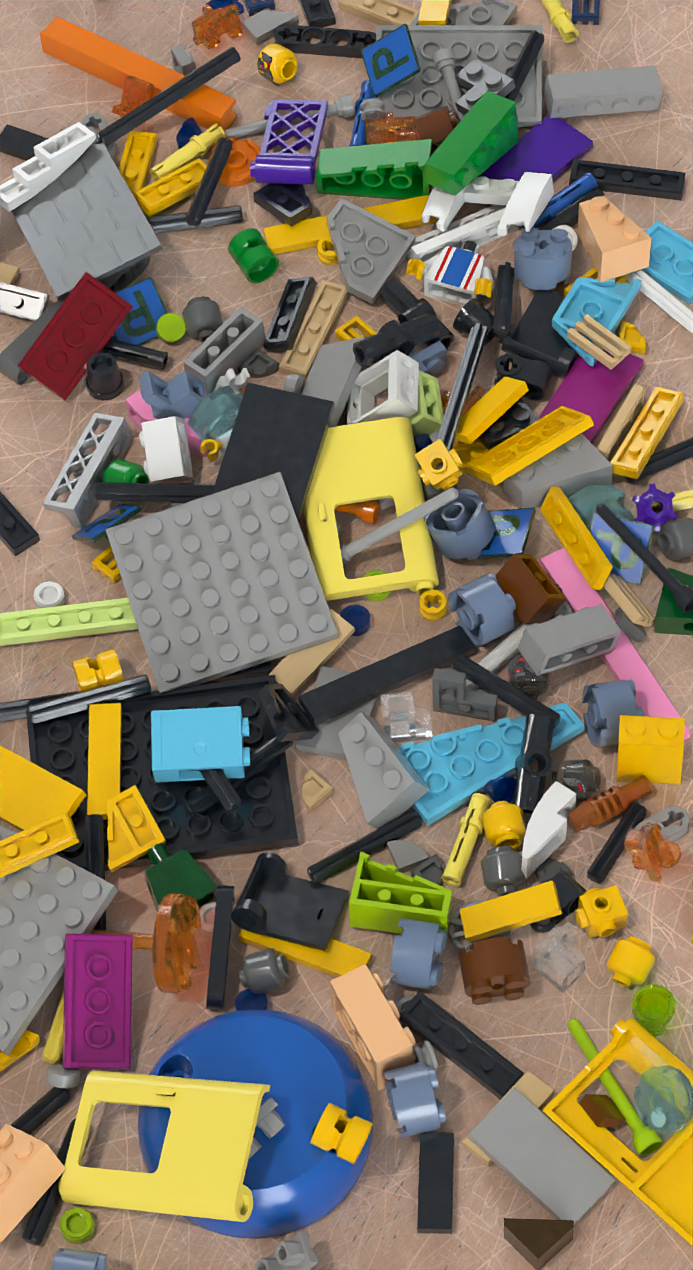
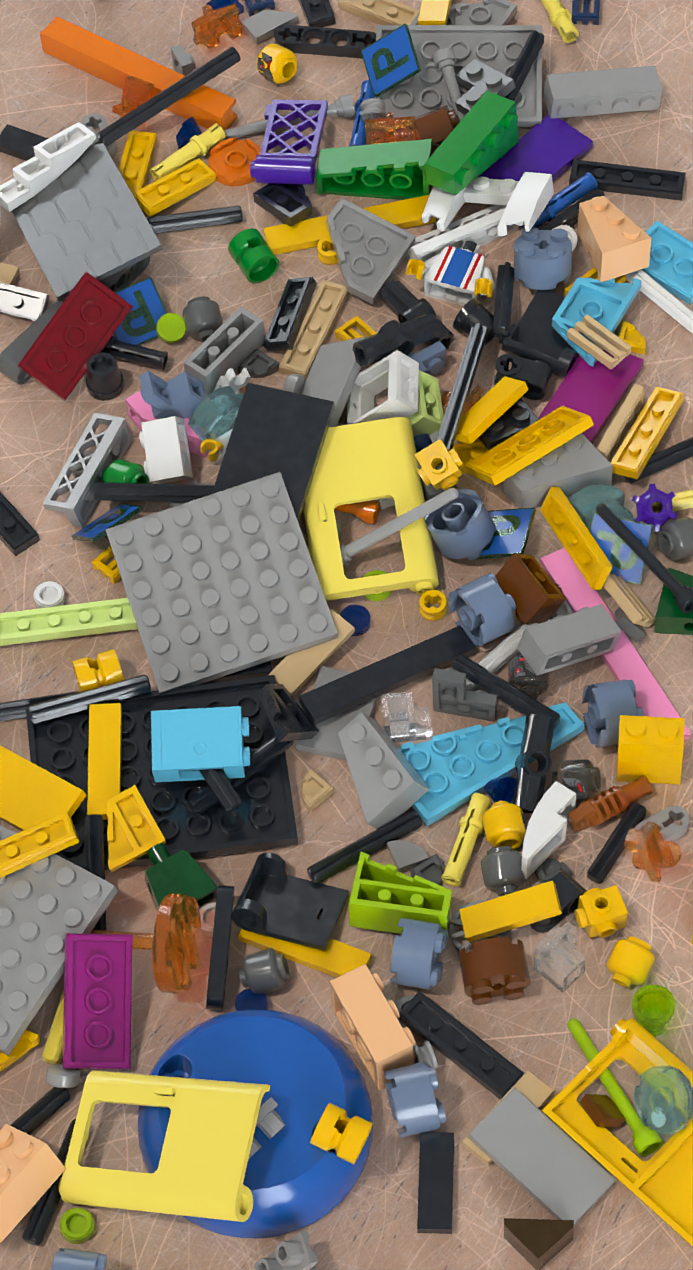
(209, 182): black axle -> none

